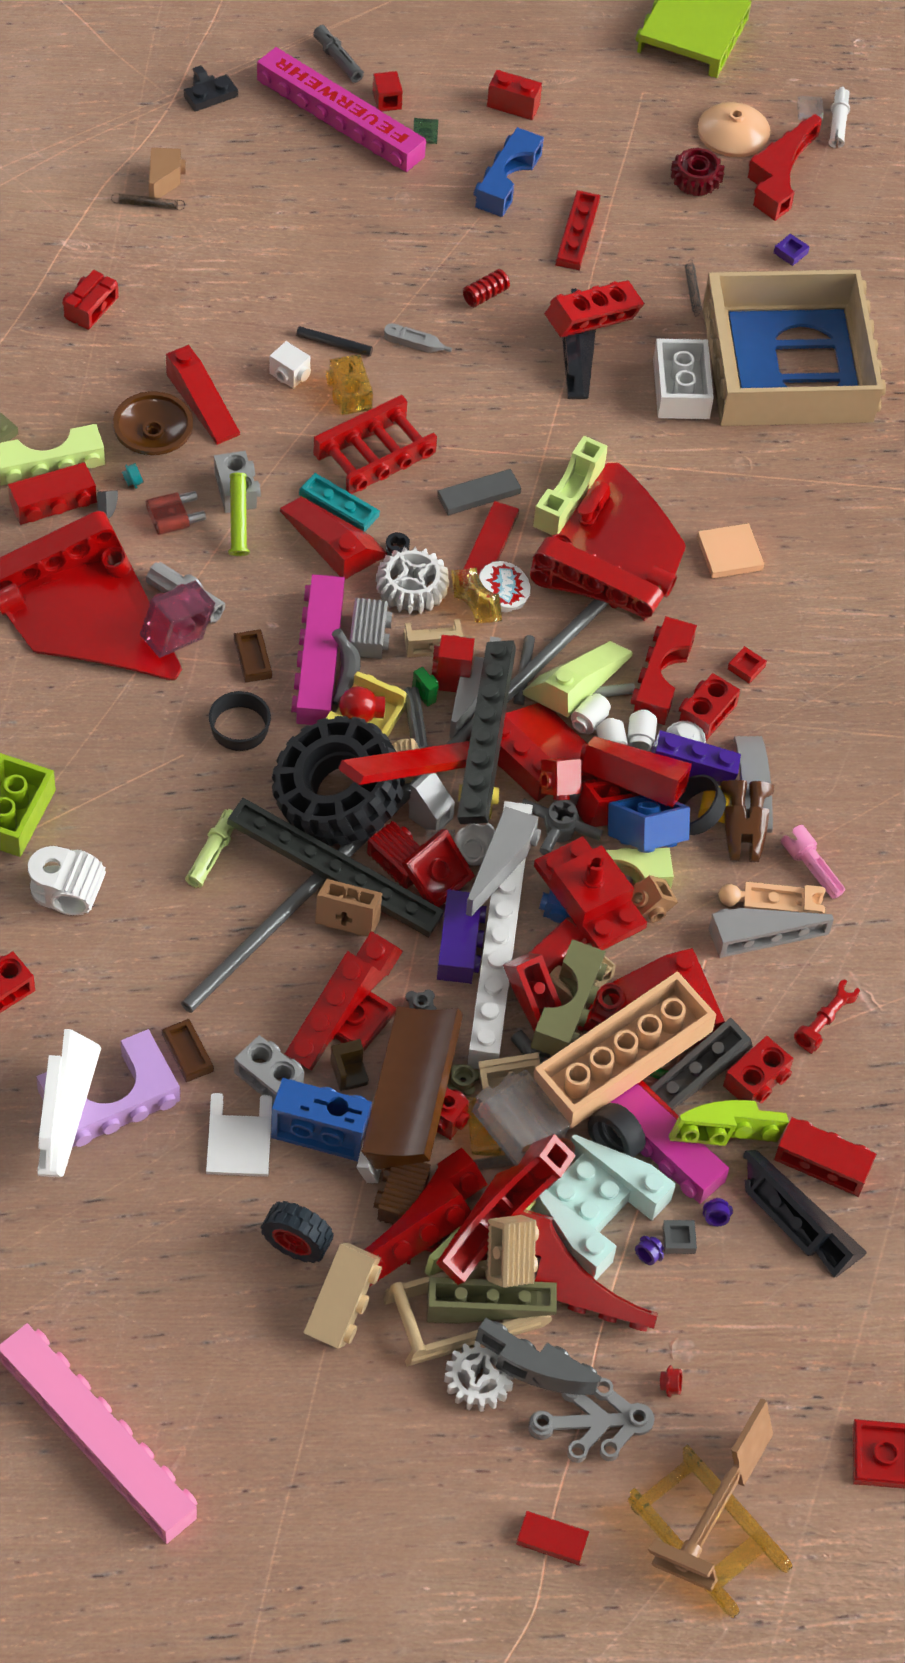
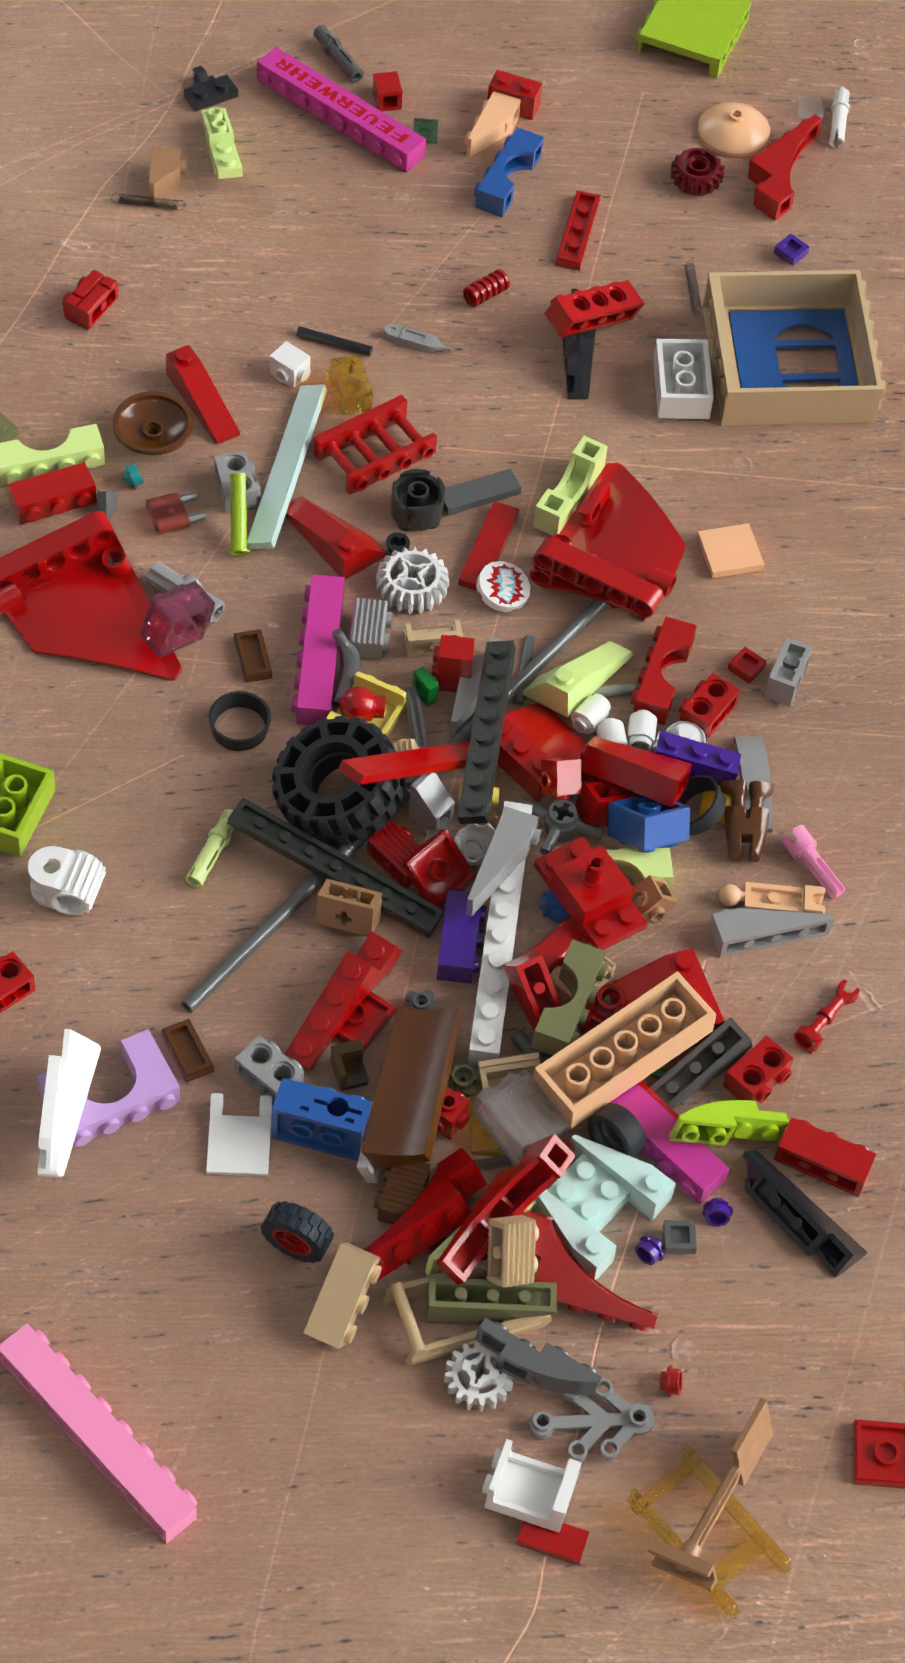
(221, 143): none -> yellowish green slope
(286, 467): none -> light aqua tile
(339, 502): teal tile -> none
(417, 500): none -> pearl dark grey brick
(482, 602): clear yellow tile -> none
(495, 122): none -> light nougat slope
(530, 1488): none -> white panel
(788, 671): none -> light grey brick

